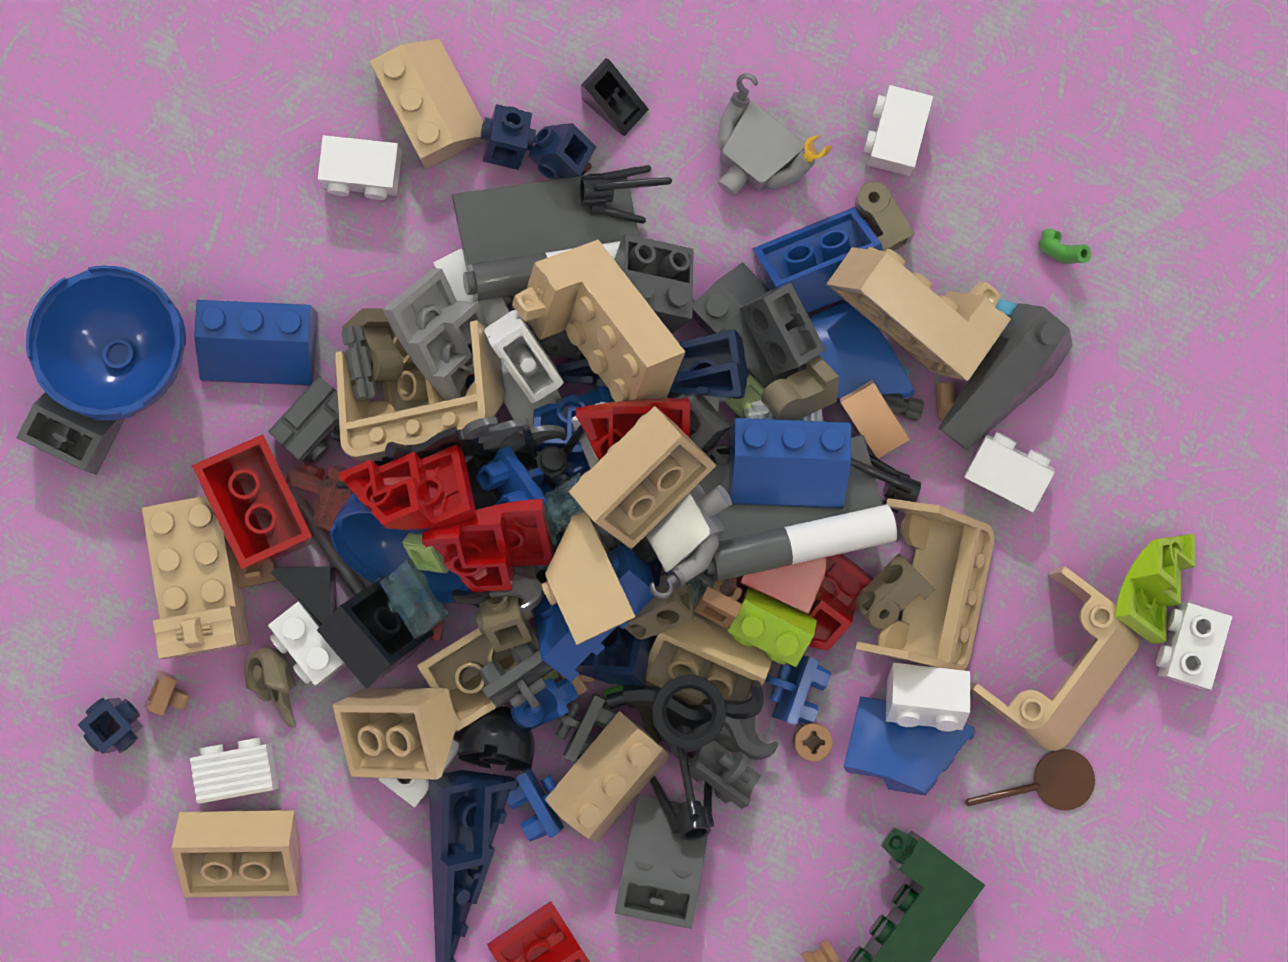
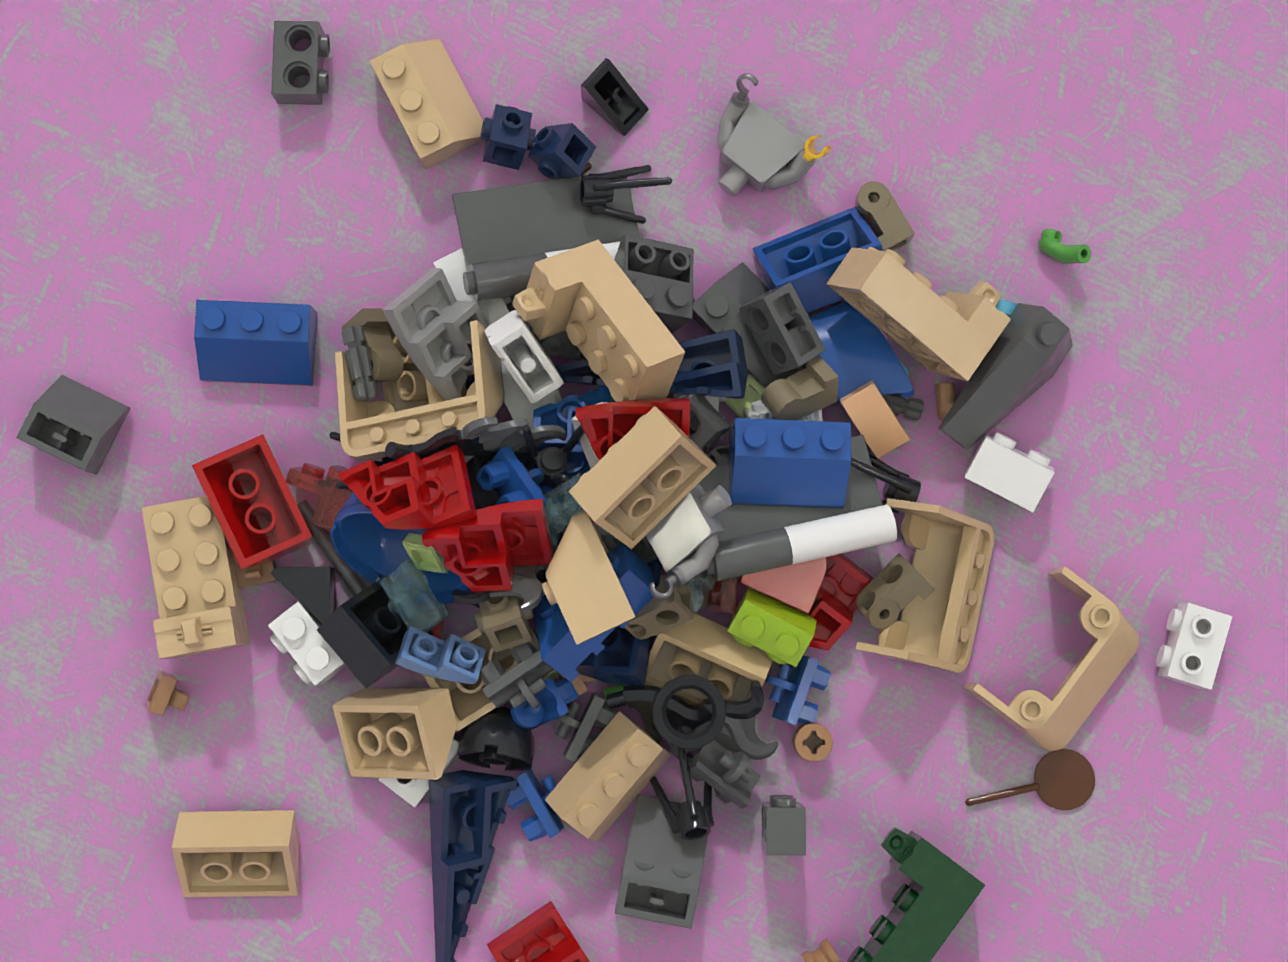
(98, 725): dark blue brick -> none
(105, 342): blue rock -> none
(234, 772): white brick -> none
(270, 675): dark tan piece -> none
(290, 64): none -> dark grey brick
(308, 422): dark grey brick -> none
(359, 167): white brick -> none
(446, 660): none -> medium blue slope
(718, 606): medium nougat tile -> none
(783, 826): none -> dark grey brick
(898, 131): white brick -> none
(902, 756): blue slope -> none
(928, 697): white brick -> none
(1154, 585): lime slope -> none

